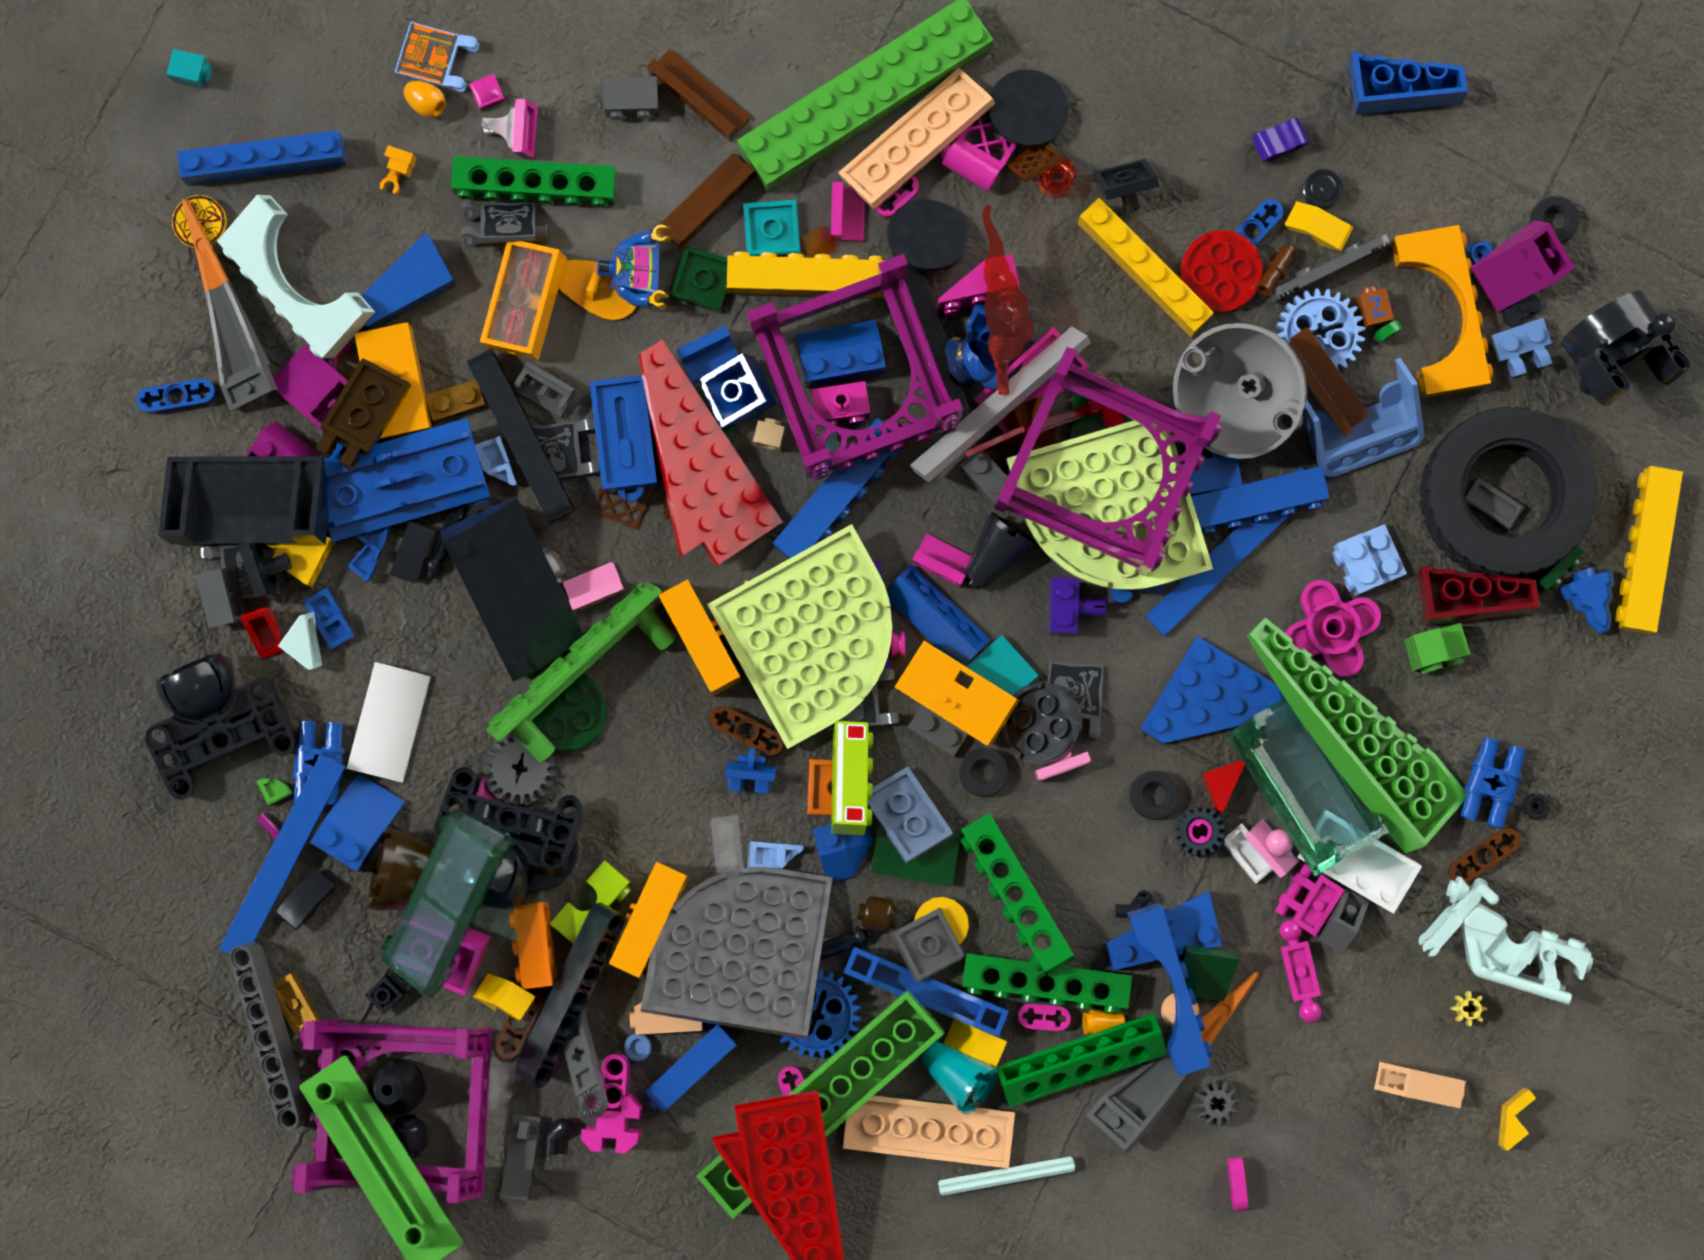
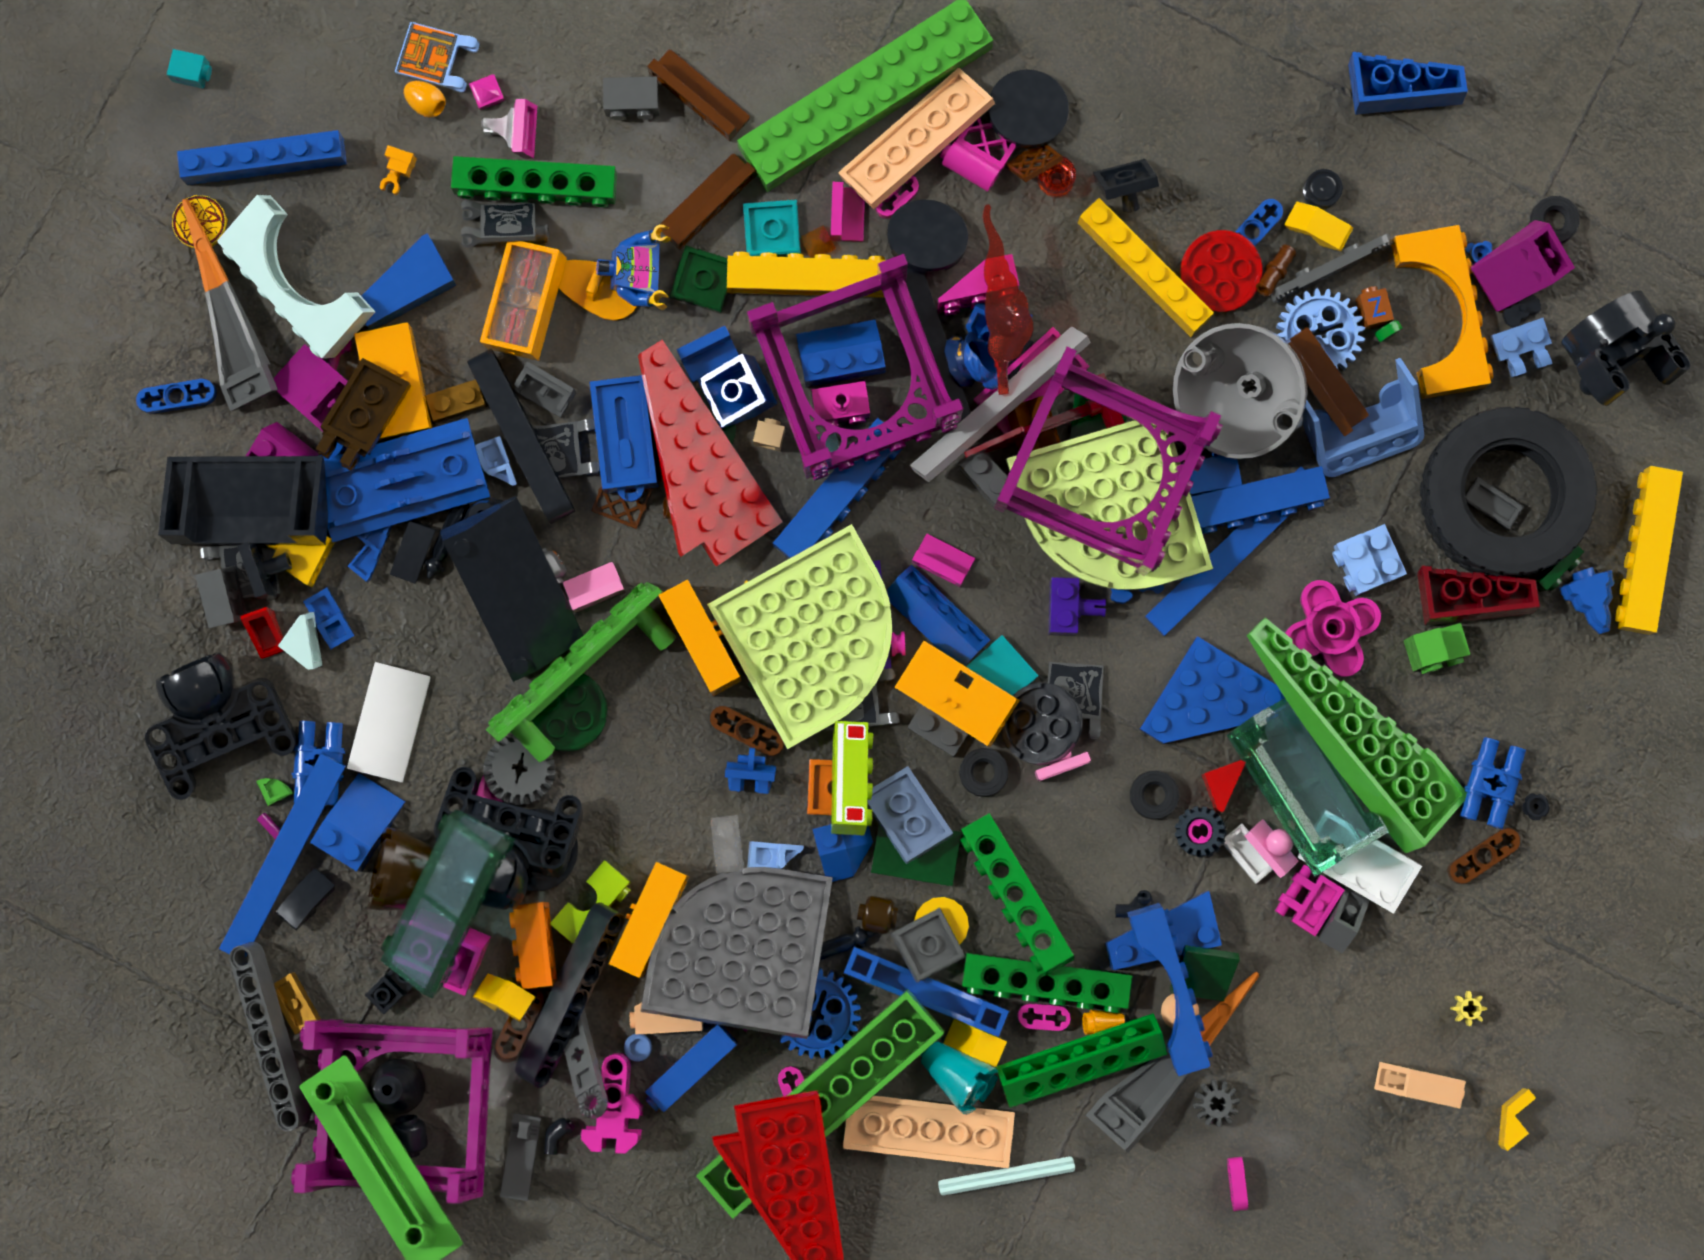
(996, 551): black cone -> none
(1280, 140): dark purple axle -> none
(1300, 971): dark pink plate -> none
(1491, 951): light aqua piece -> none

